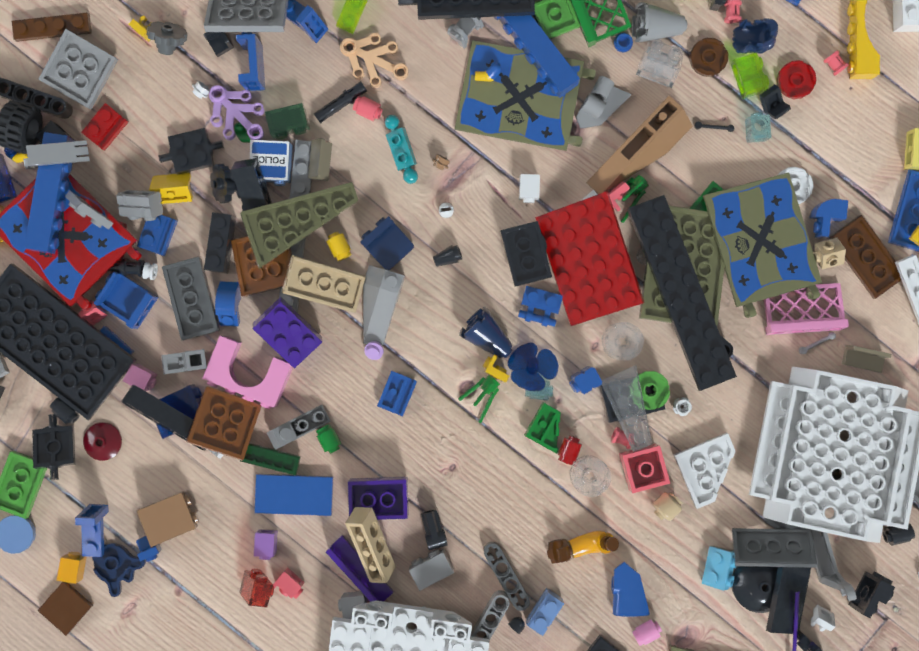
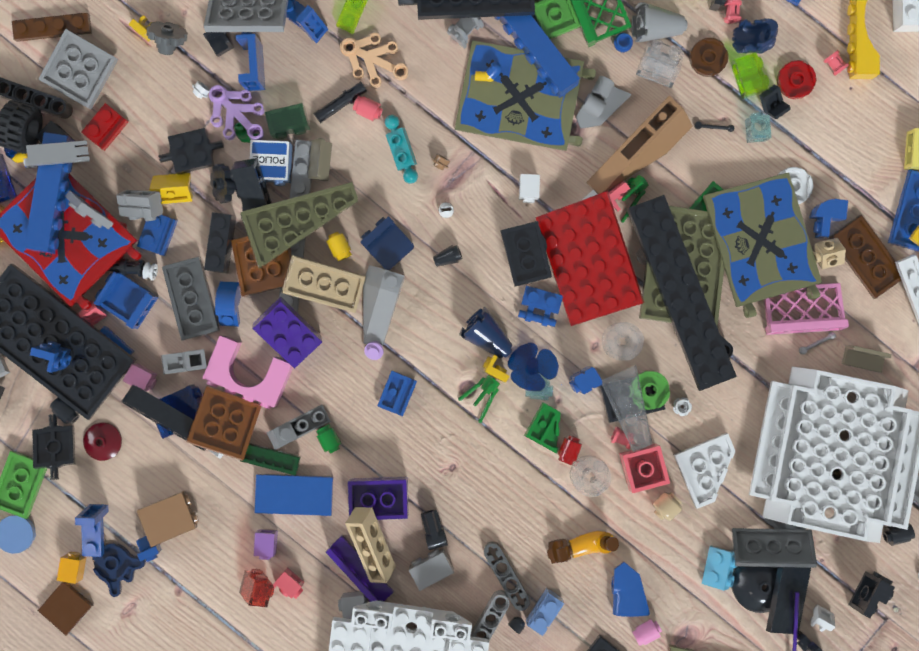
(58, 356): none -> blue bracket
(827, 568): light grey hinge -> none

